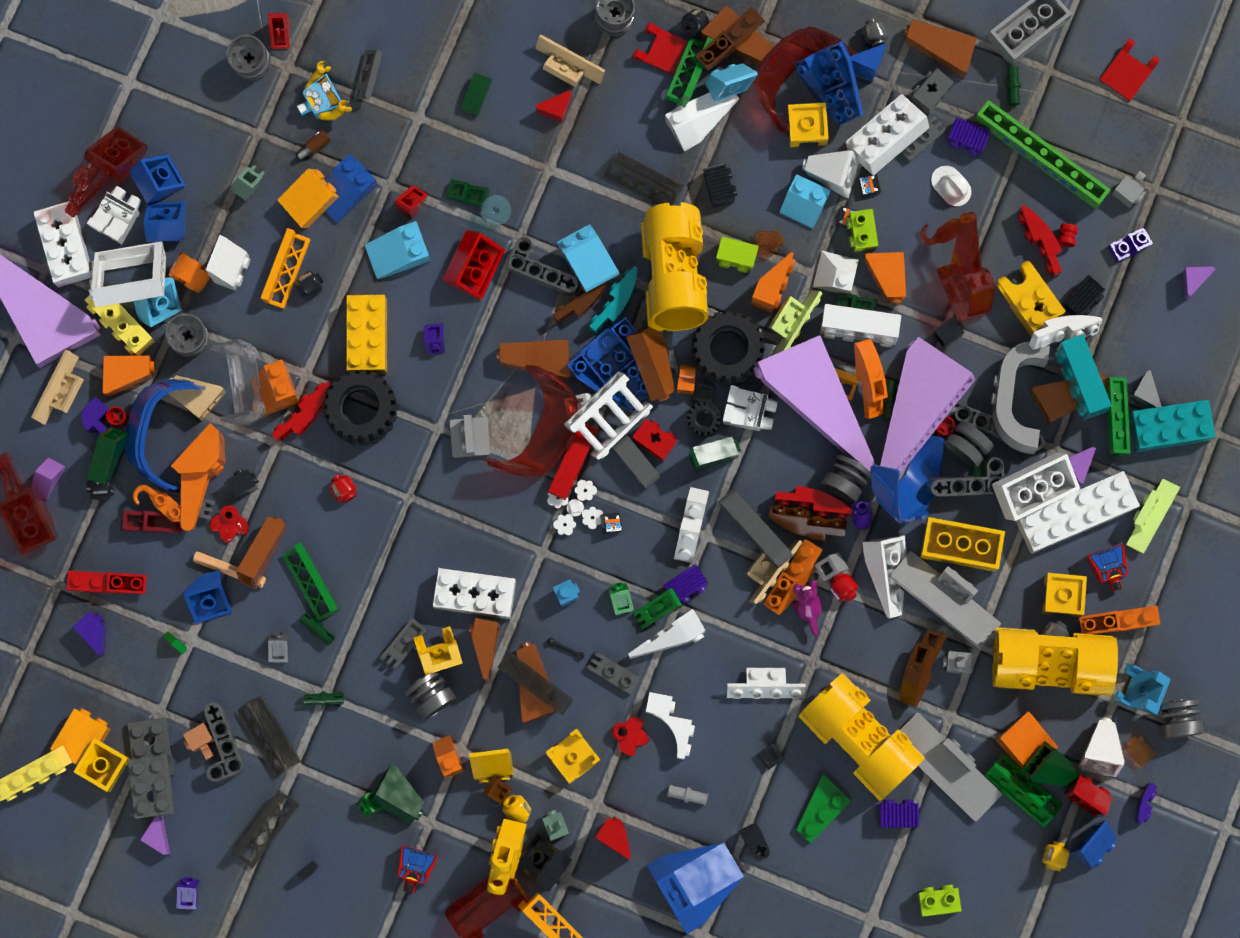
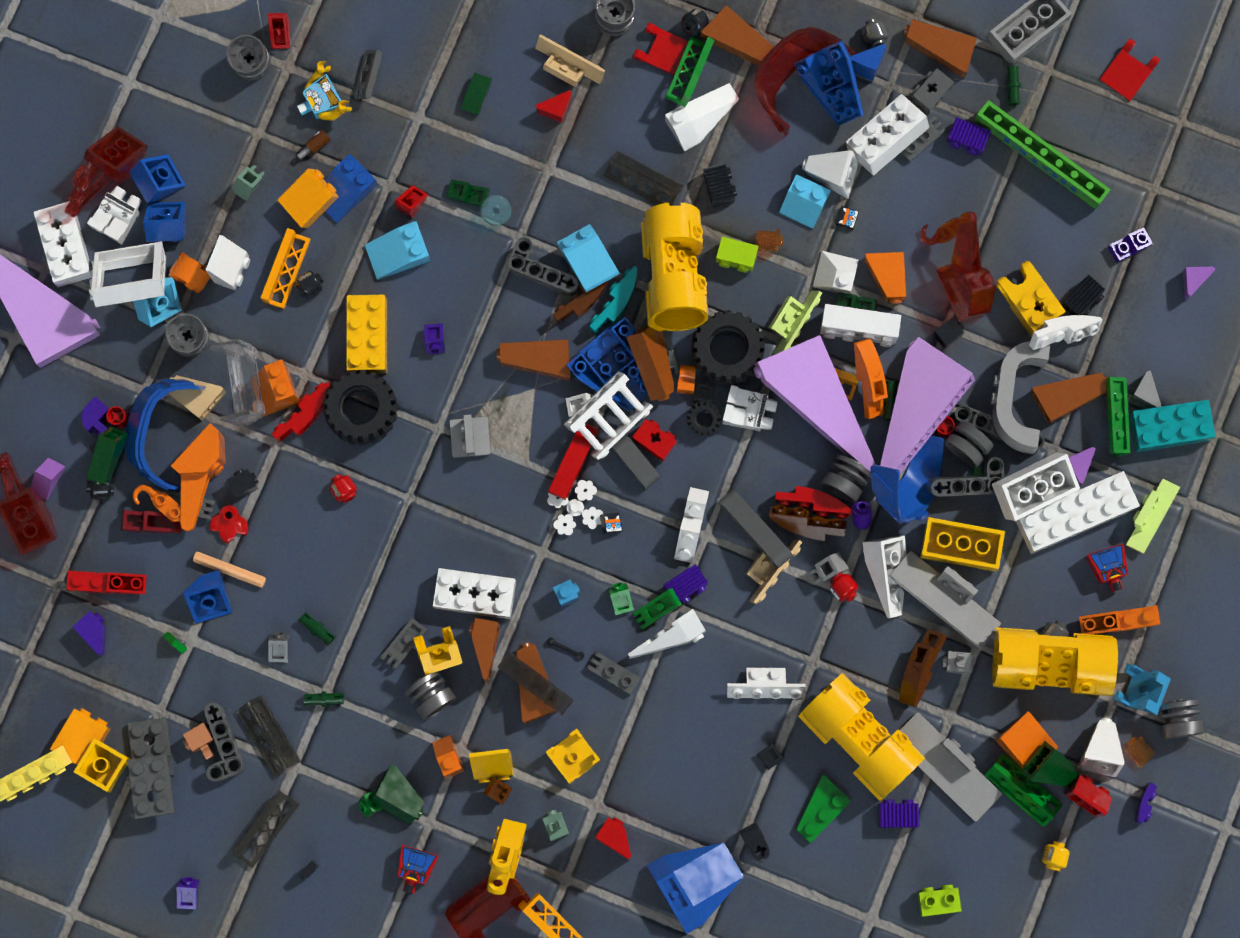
(60, 389): tan bracket -> none
(123, 326): light yellow brick -> none
(125, 372): orange slope -> none
(156, 836): medium lavender slope -> none
(261, 552): dark orange slope -> none
(310, 567): green fence -> none
(473, 264): red slope -> none
(516, 808): yellow head -> none
(543, 862): black slope -> none
(551, 435): clear red piece -> none
(633, 736): red plate -> none
(661, 706): white arch -> none
(687, 795): light grey pin -> none
(713, 453): slope -> none
(730, 81): medium azure slope -> none
(731, 39): reddish brown slope -> none
(768, 288): orange slope -> none
(797, 573): orange slope -> none
(807, 124): yellow panel -> none
(808, 604): magenta animal -> none
(863, 230): lime brick -> none
(869, 185): tile -> none
(951, 185): white piece -> none
(1038, 232): red slope -> none
(1064, 594): yellow panel -> none
(1067, 235): red wheel -> none
(1083, 377): teal brick -> none
(1095, 844): blue slope -> none
(1129, 190): light grey brick -> none

